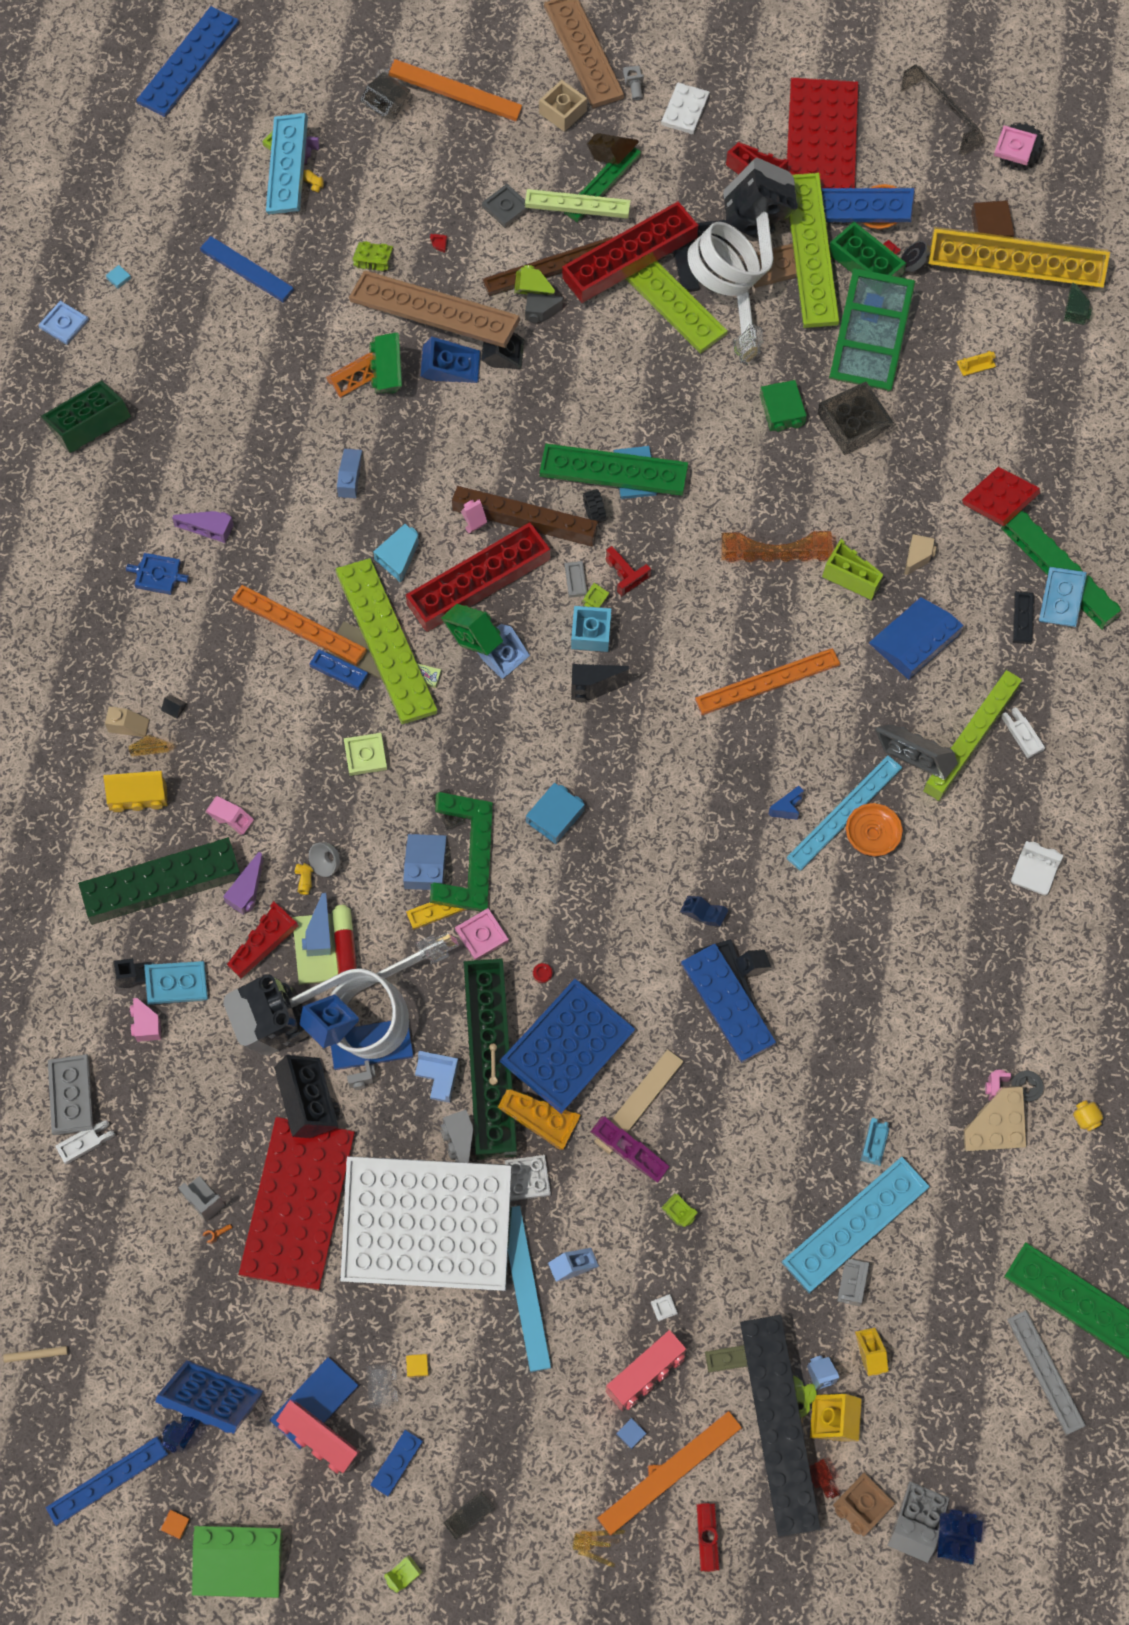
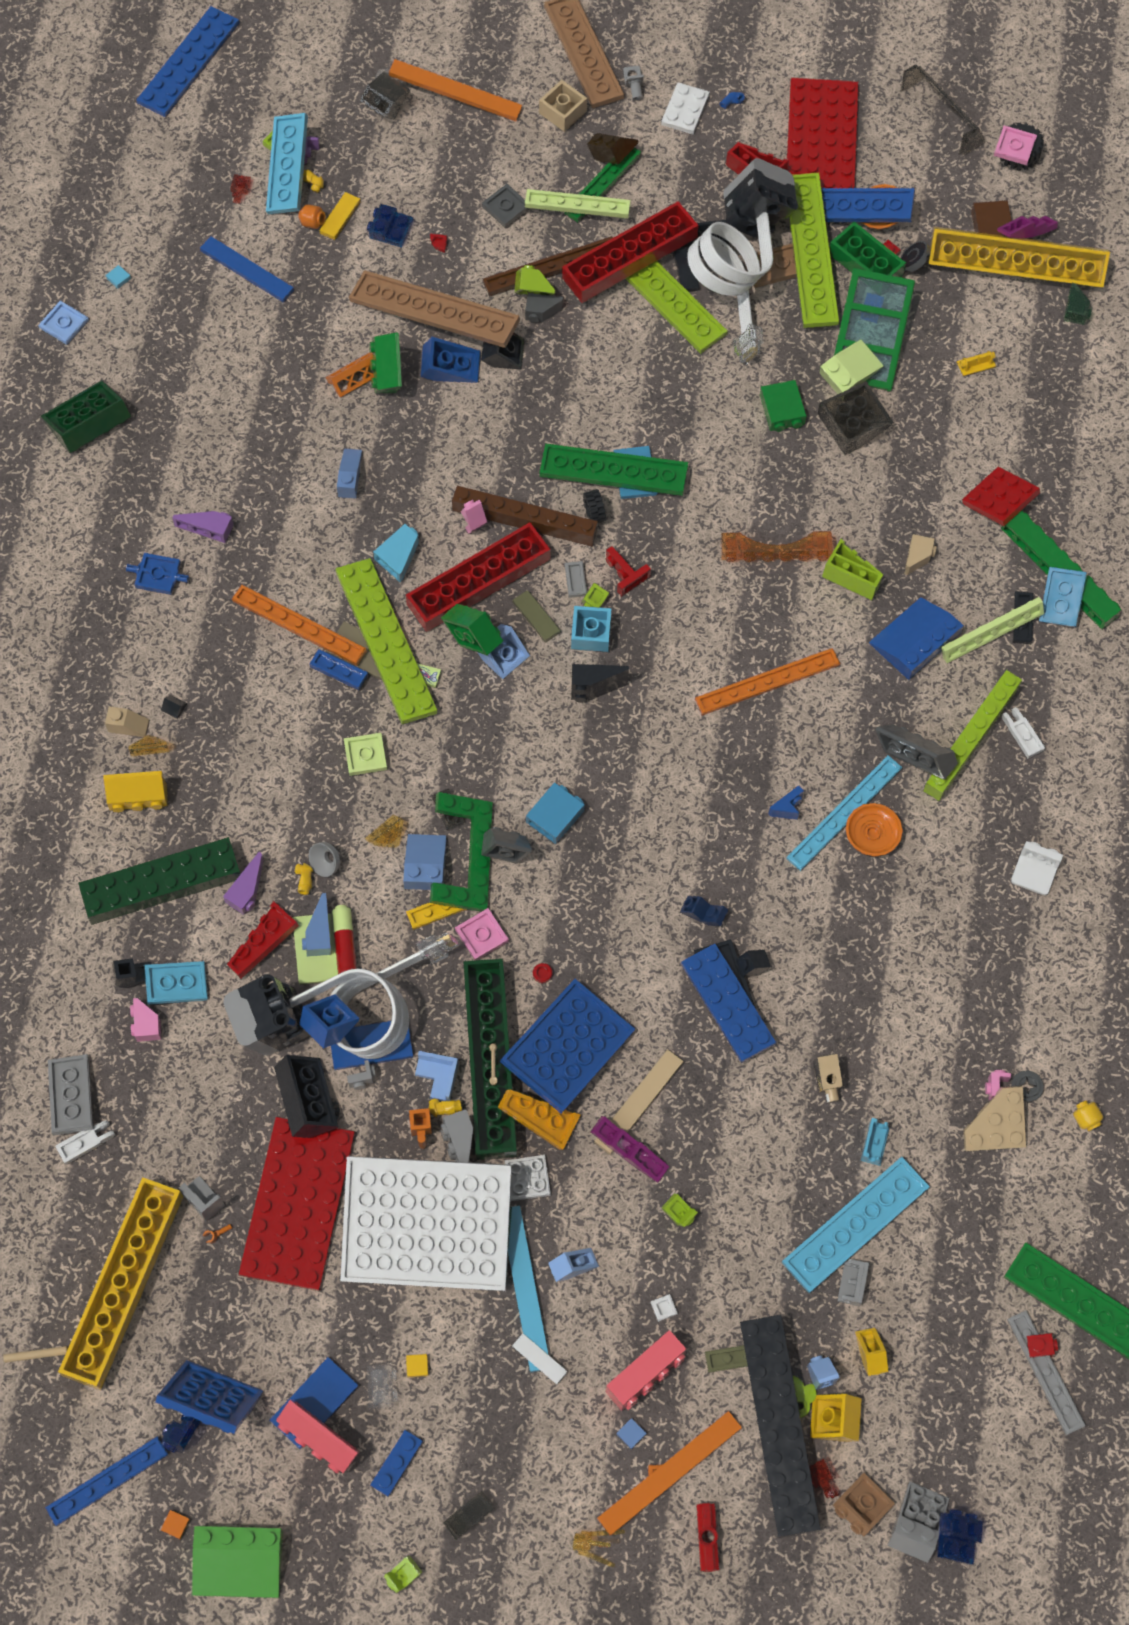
(121, 1284): none -> yellow brick
(229, 813): bright pink slope -> none
(239, 186): none -> clear red plate
(311, 216): none -> orange head
(339, 216): none -> yellow tile
(372, 253): lime hinge -> none
(388, 833): none -> clear yellow slope
(389, 225): none -> clear blue plate
(420, 1125): none -> orange brick
(444, 1107): none -> yellow arm
(505, 845): none -> dark grey slope
(536, 616): none -> olive tile
(539, 1358): none -> white sticker
(732, 98): none -> blue arm
(828, 1067): none -> tan torso
(850, 367): none -> yellowish green slope
(992, 630): none -> yellowish green plate
(1028, 227): none -> magenta slope
(1042, 1345): none -> red bracket

